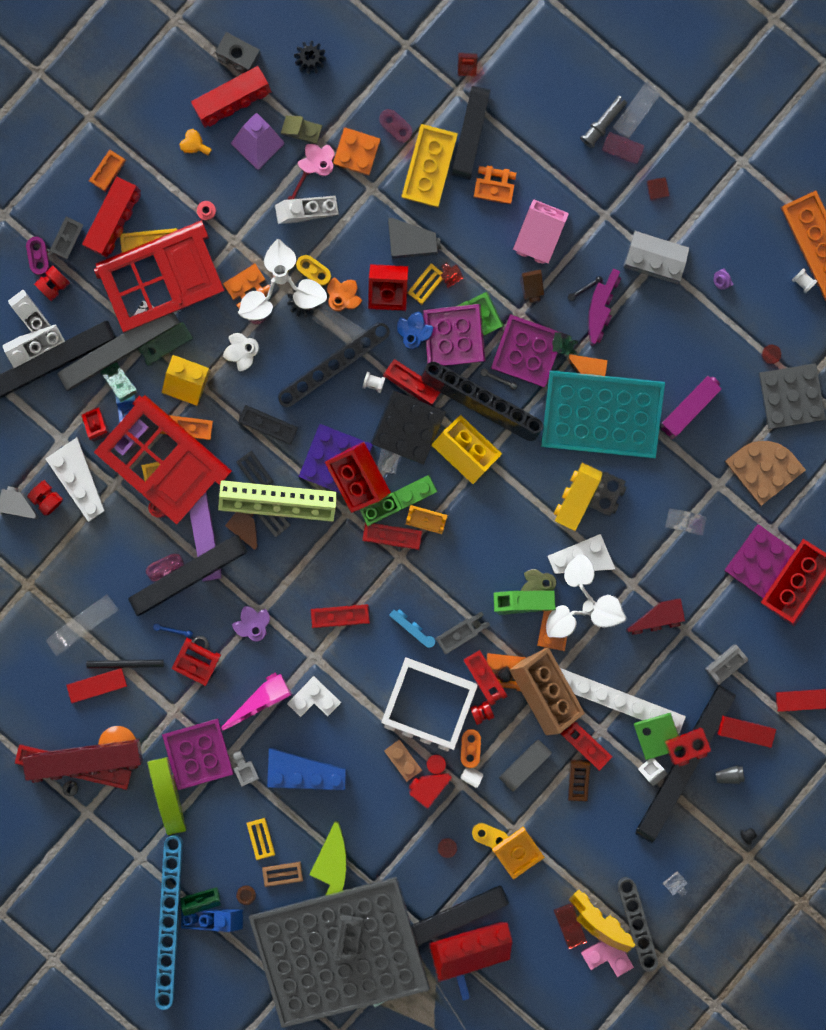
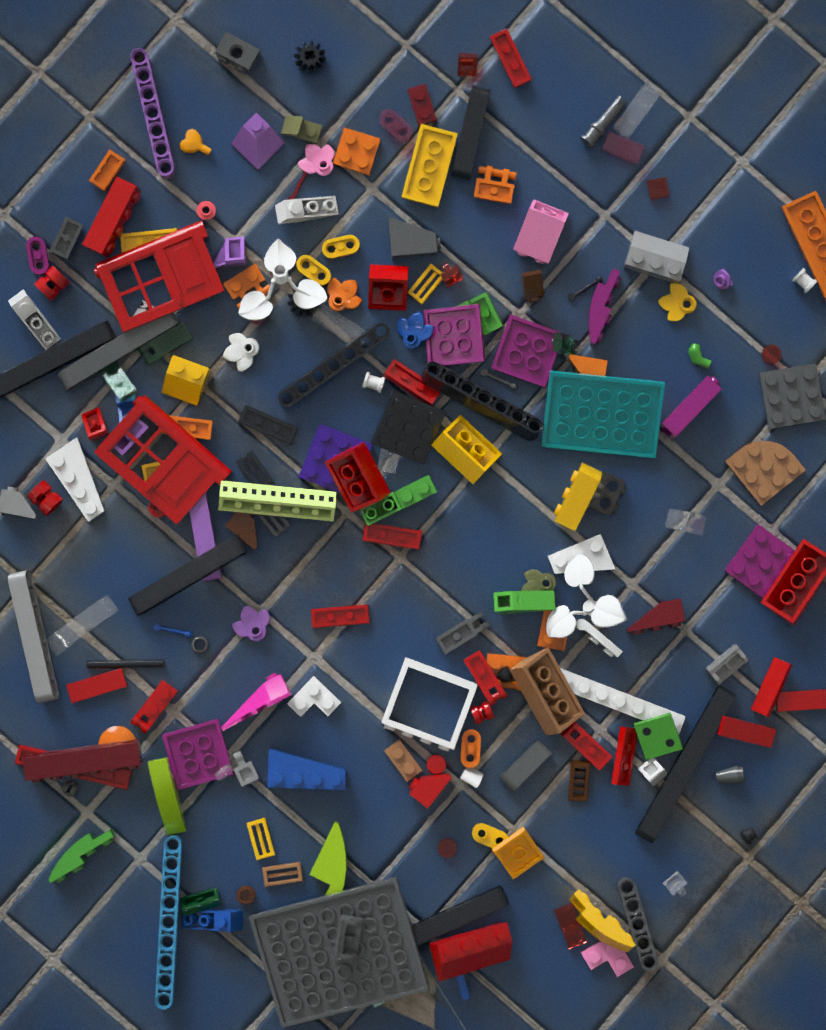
(32, 344): white slope -> none
(33, 636): none -> light grey beam
(74, 858): none -> bright green slope
(149, 105): none -> medium lavender beam
(154, 706): none -> red plate
(164, 567): clear pink plate -> none
(193, 667): red plate -> none
(223, 772): none -> clear tile
(231, 97): red brick -> none
(231, 254): none -> medium lavender slope
(340, 246): none -> yellow plate
(400, 617): dark azure plate -> none
(421, 105): none -> dark red plate
(426, 519): light orange hinge -> none
(510, 58): none -> red plate
(597, 637): none -> white plate
(624, 756): none -> red plate
(674, 302): none -> yellow plate
(686, 741): red brick -> none
(696, 356): none -> bright green arm
(771, 687): none -> red tile

